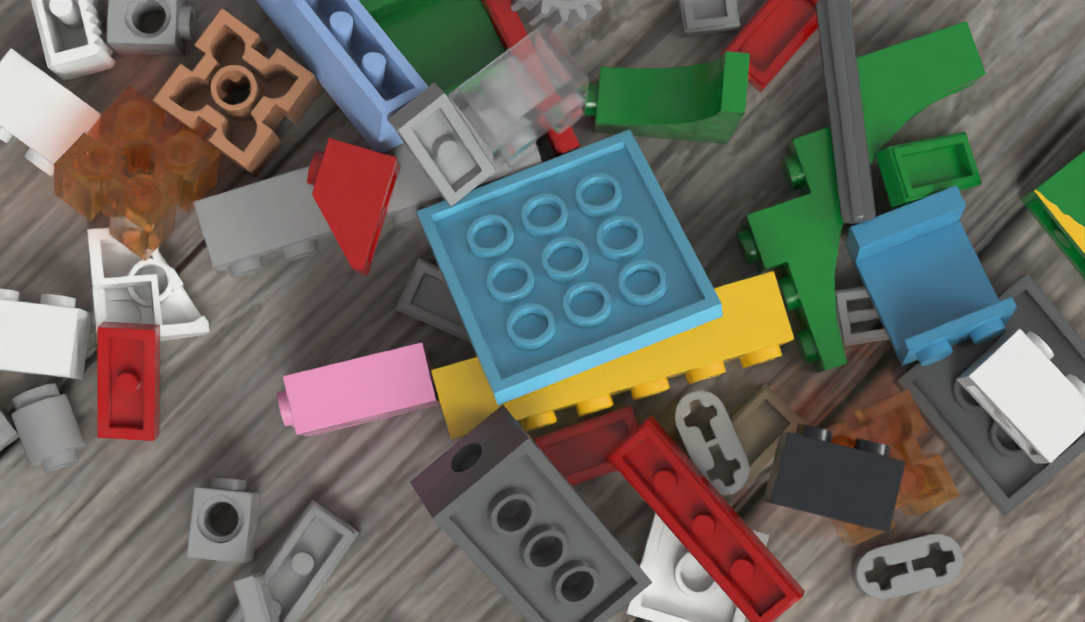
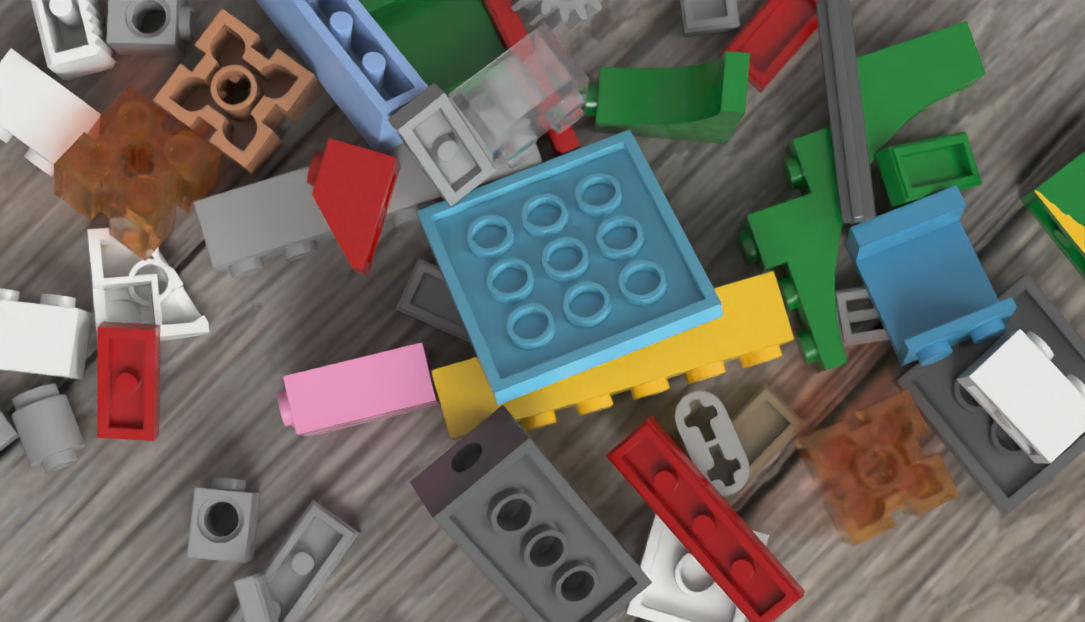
(582, 447): red tile -> none
(835, 480): black brick -> none
(910, 579): light grey beam -> none

